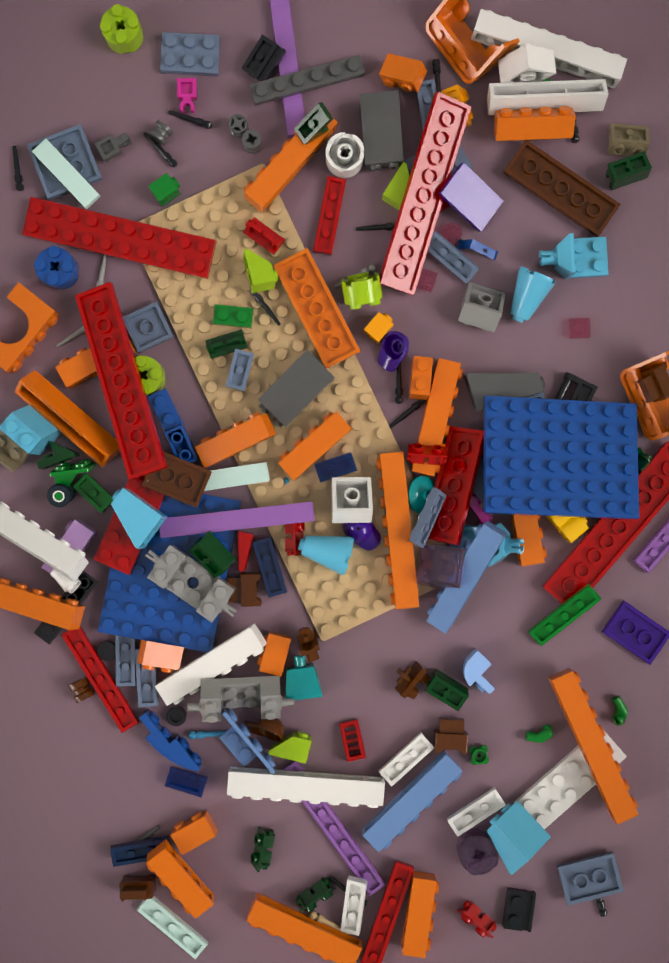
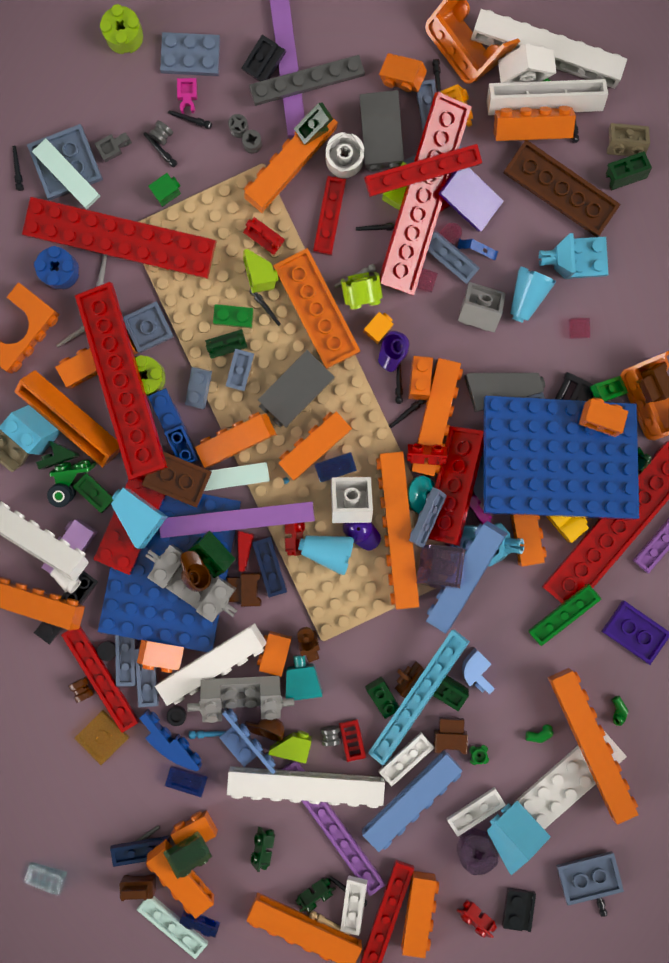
(47, 871): none -> clear light blue slope
(101, 737): none -> clear yellow tile
(187, 855): none -> clear green brick
(194, 573): none -> reddish brown cap
(198, 387): none -> sand blue plate
(207, 926): none -> clear blue plate
(330, 736): none -> dark grey wheel
(382, 697): none -> dark green plate
(418, 697): none -> medium azure plate
(423, 170): none -> red plate
(603, 417): none -> orange brick
(609, 389): none -> green plate

